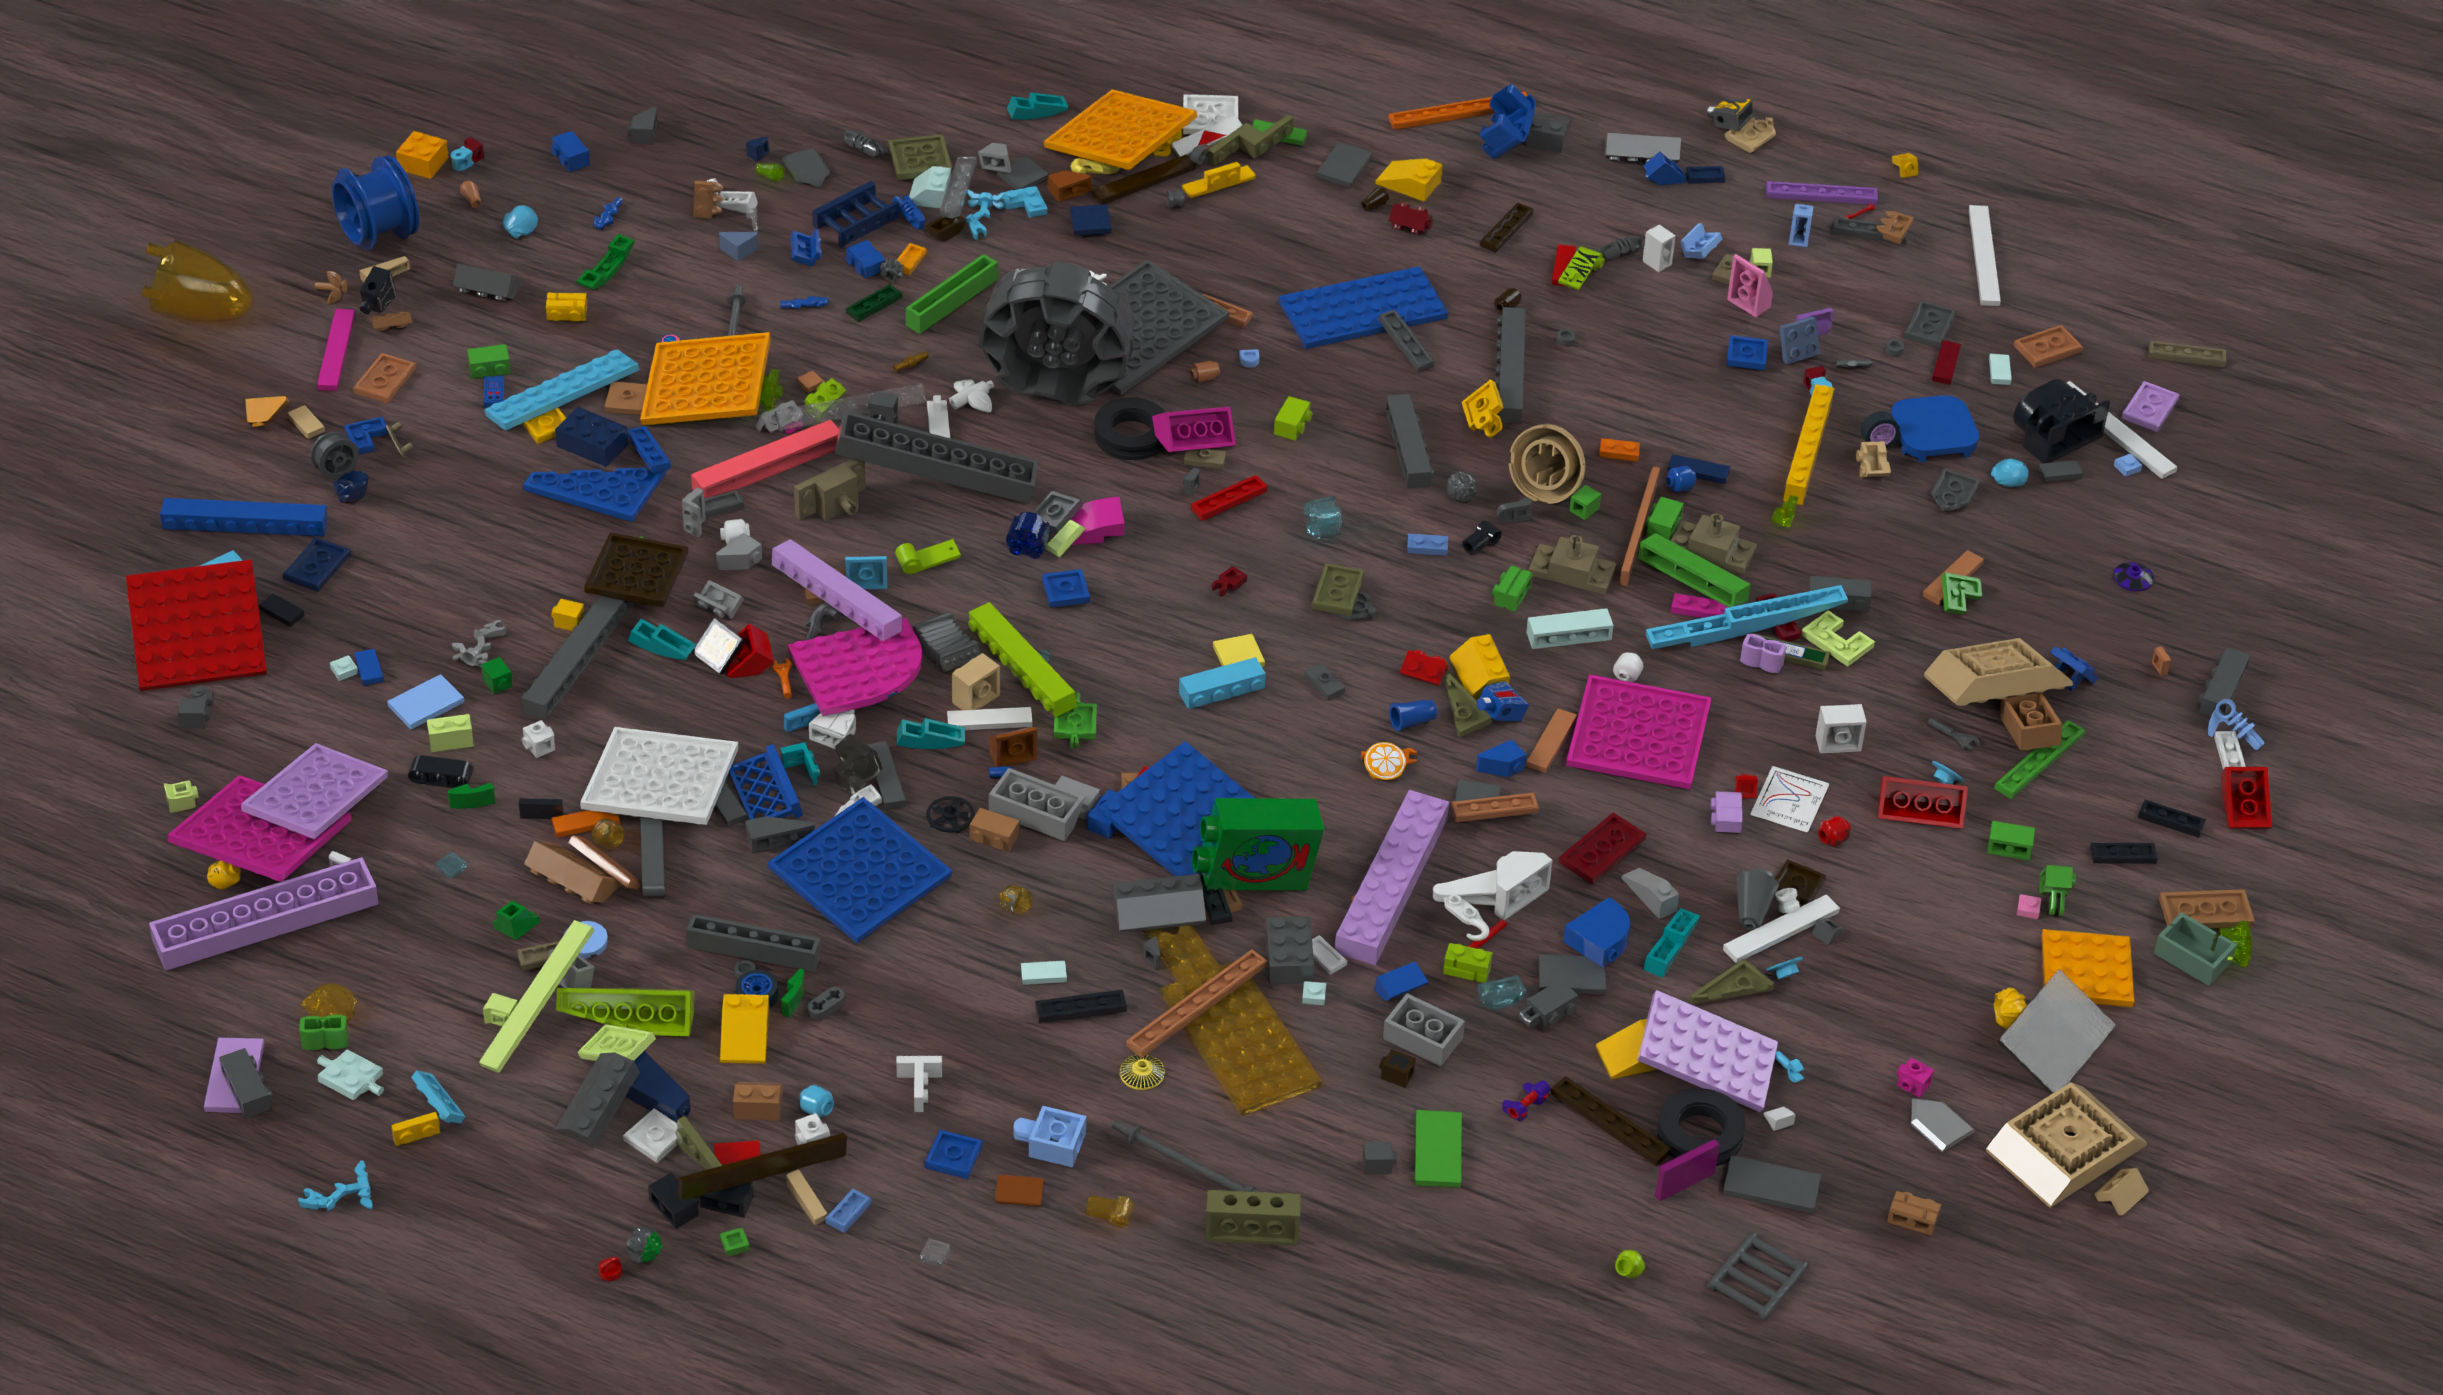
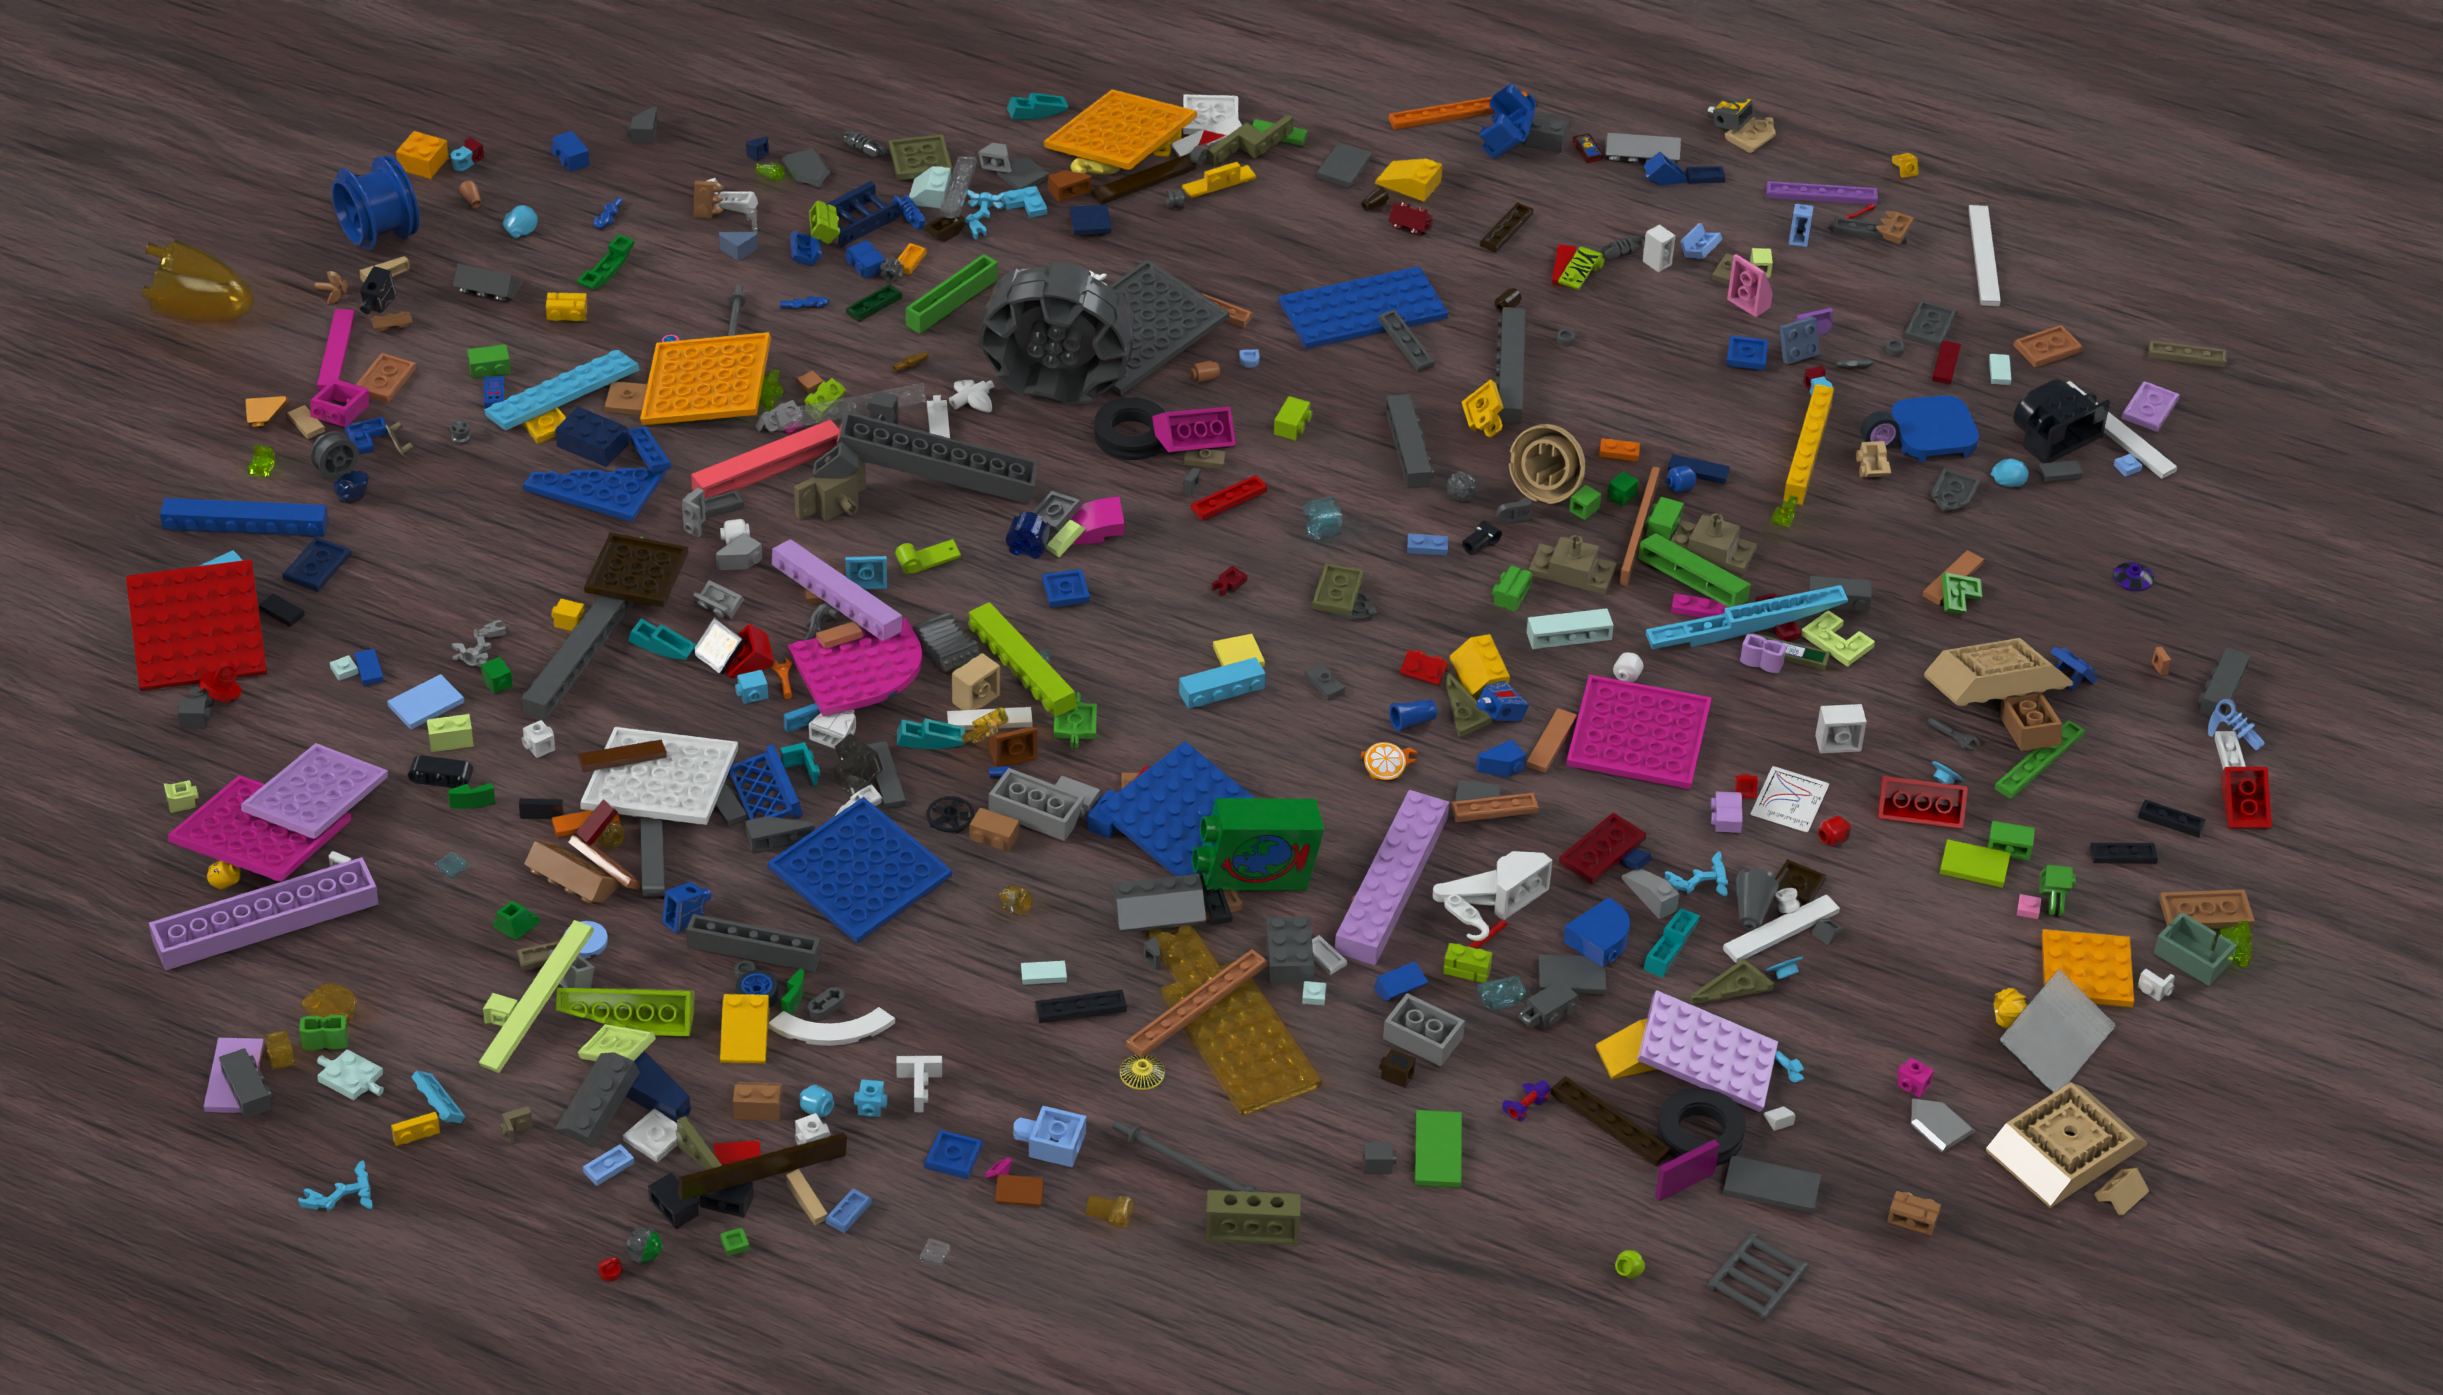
(220, 686): none -> red tile
(262, 461): none -> clear neon green bracket
(279, 1049): none -> clear yellow brick
(353, 395): none -> dark pink window
(460, 432): none -> dark grey wheel
(515, 1121): none -> dark tan bracket
(597, 822): none -> dark red tile
(608, 1165): none -> light blue plate
(622, 755): none -> reddish brown tile
(682, 903): none -> blue torso
(752, 687): none -> medium azure brick
(824, 222): none -> lime brick
(831, 1034): none -> white tile
(836, 463): none -> dark grey slope
(839, 635): none -> nougat tile
(870, 1098): none -> medium azure brick
(986, 725): none -> clear yellow slope
(1000, 1168): none -> dark pink slope
(1588, 148): none -> tile
(1622, 488): none -> green brick
(1636, 859): none -> dark blue tile
(1718, 874): none -> medium azure piece
(1975, 863): none -> lime tile
(2155, 986): none -> white bracket

